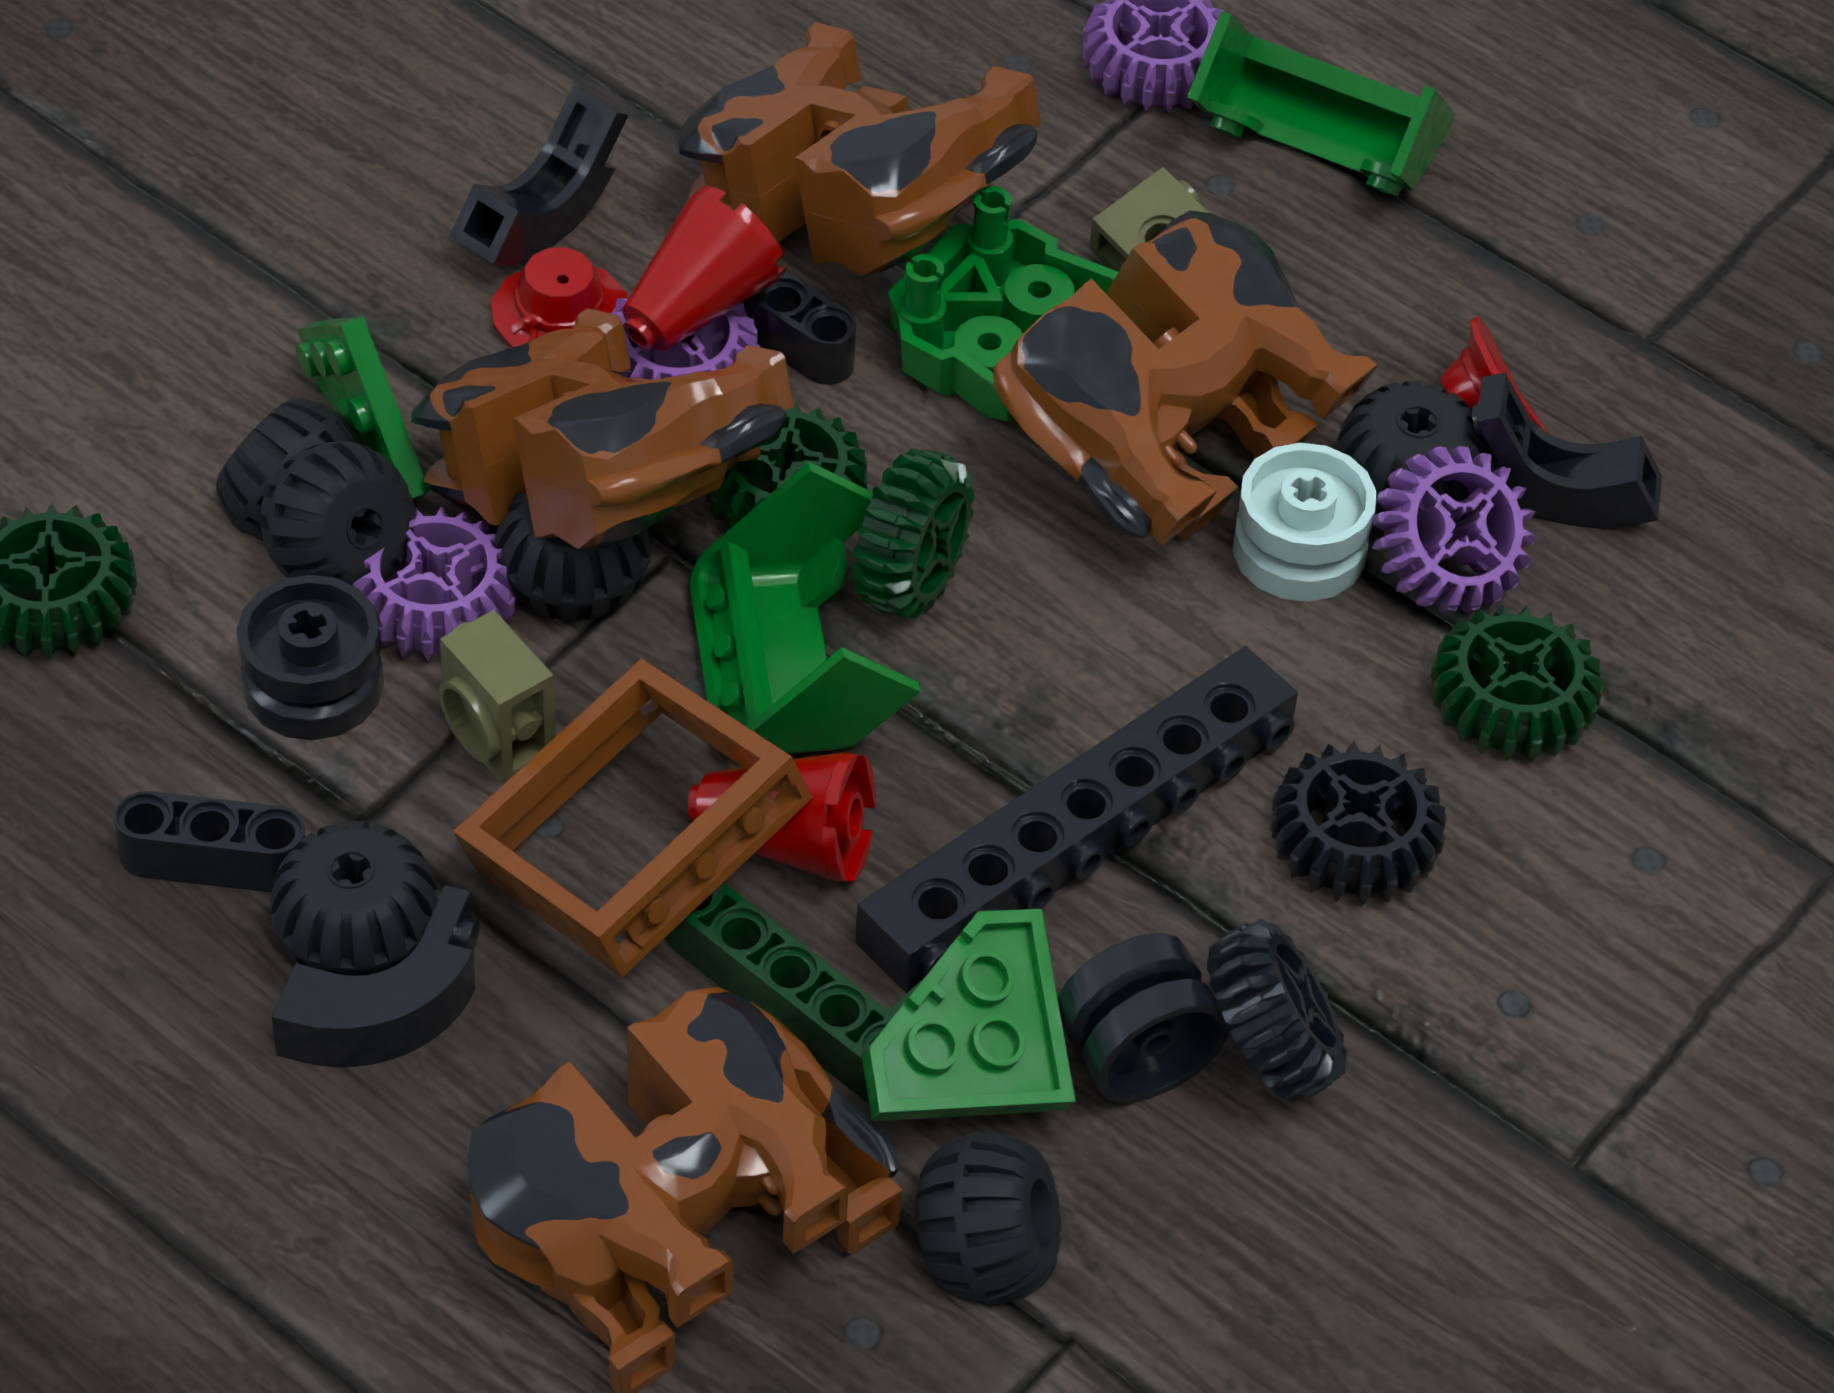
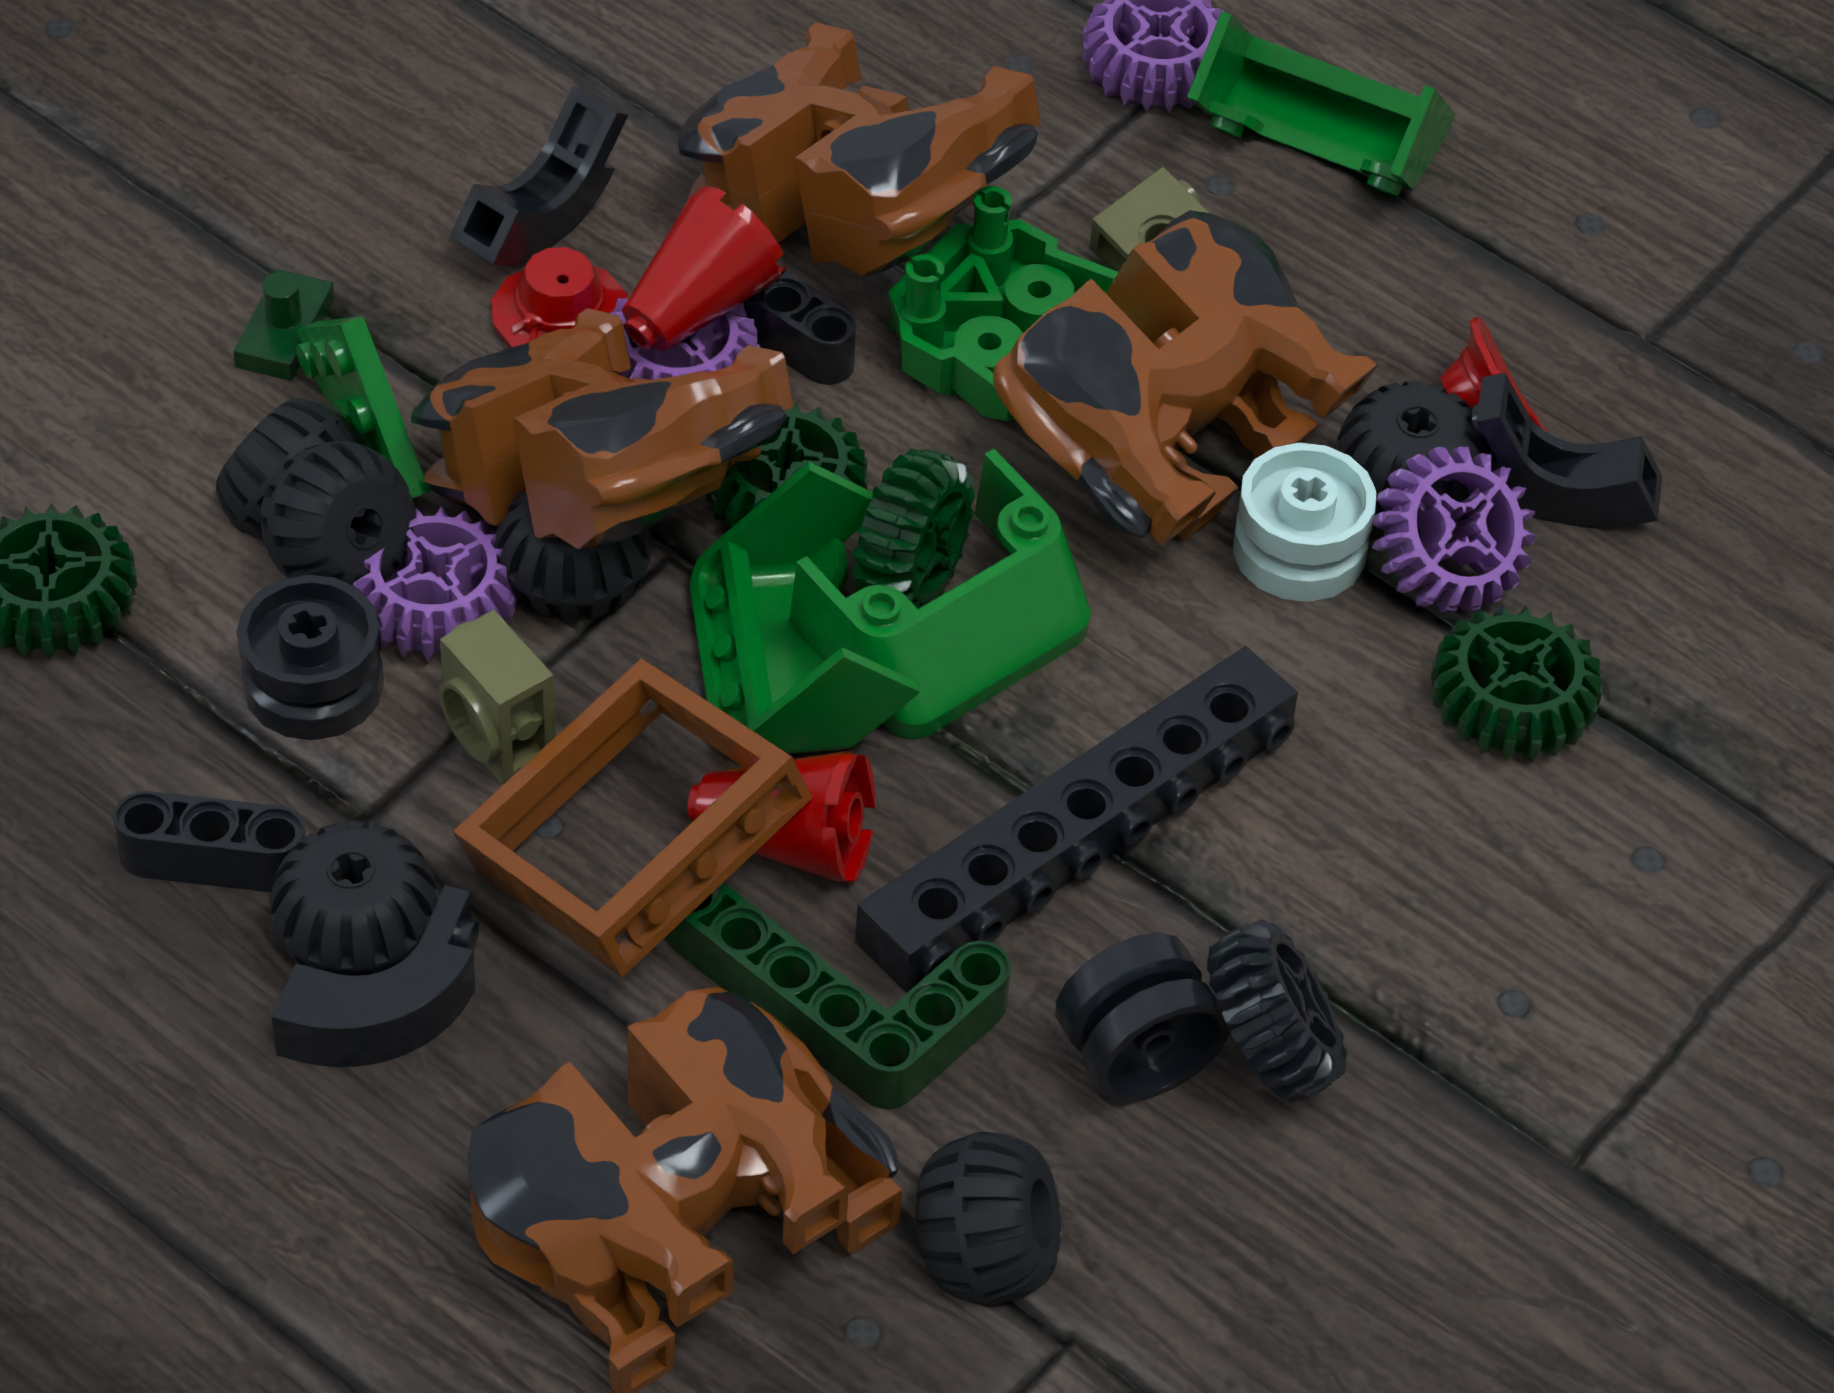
(272, 334): none -> dark green tile
(972, 636): none -> green windscreen
(976, 1030): green plate -> none
(1357, 843): black gear -> none

